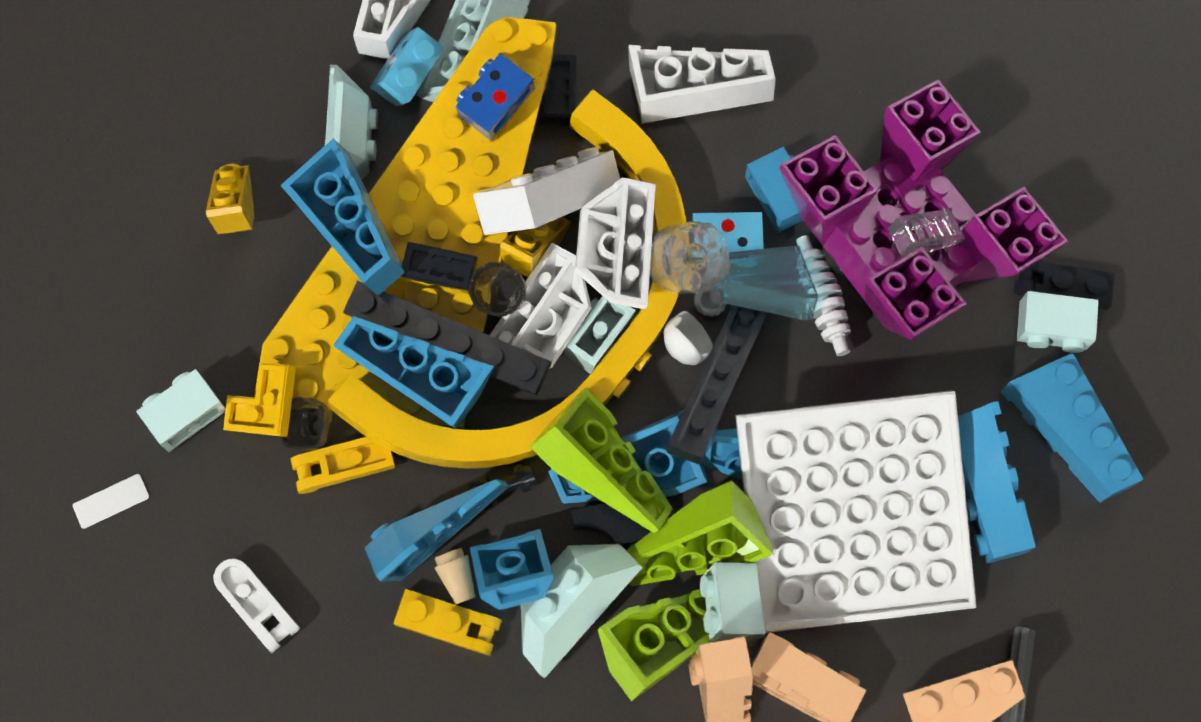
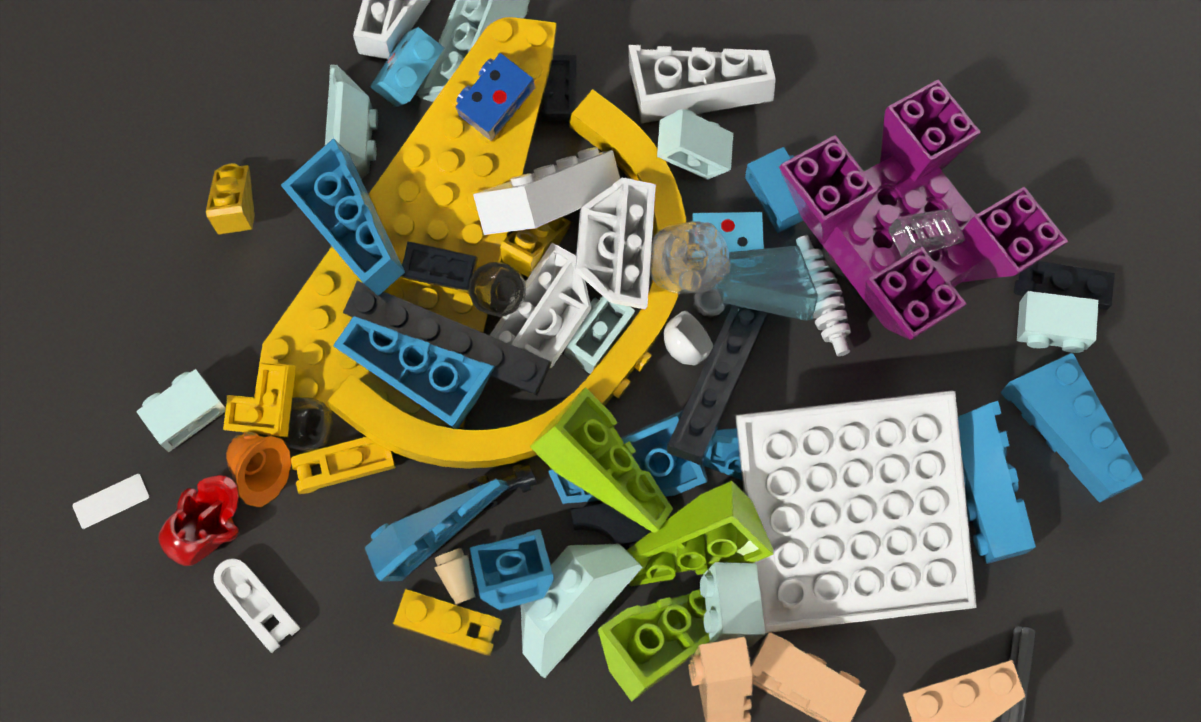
(201, 521): none -> red head
(258, 467): none -> orange piece
(695, 144): none -> light aqua brick

